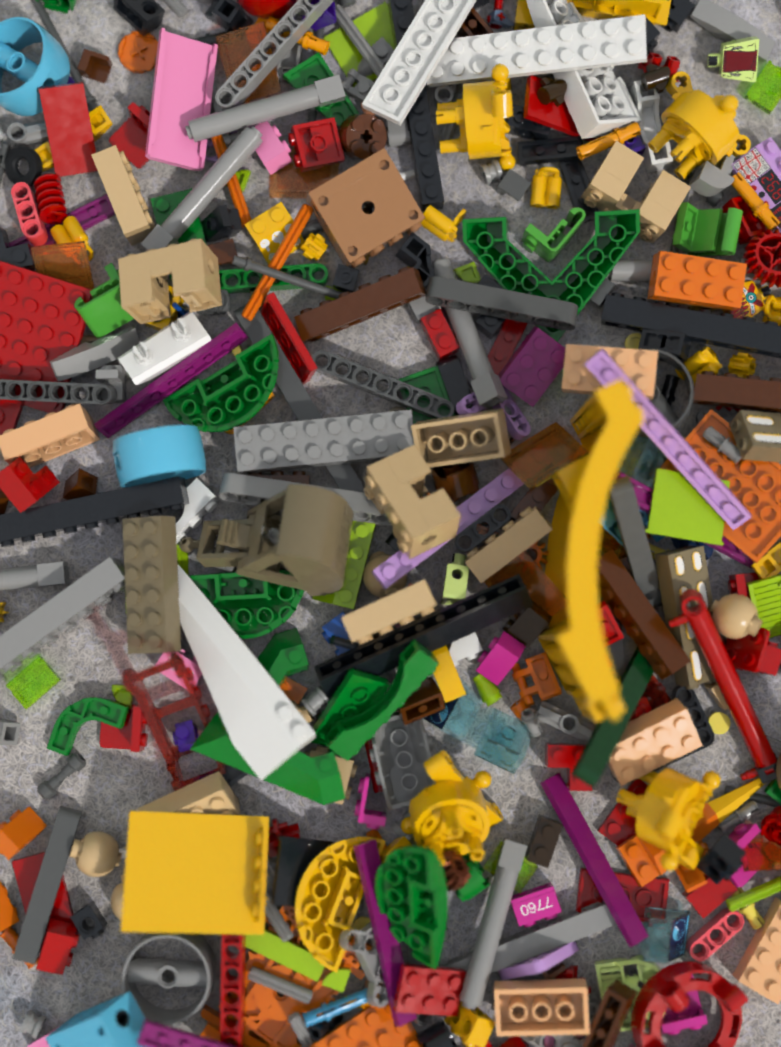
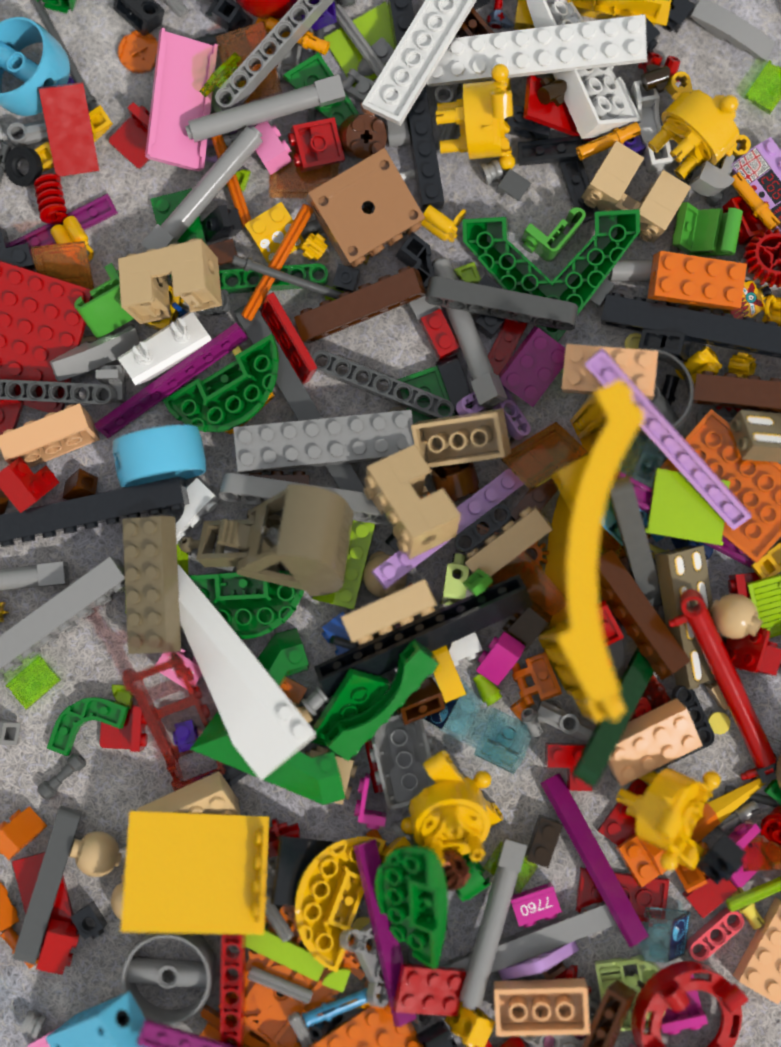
(25, 206): coral beam -> none
(94, 66): reddish brown panel -> none
(124, 194): tan brick -> none
(220, 75): none -> clear neon green plate
(477, 582): none -> bright green plate
(546, 188): yellow piece -> none
(722, 444): light grey axle -> none
(737, 59): torso -> none

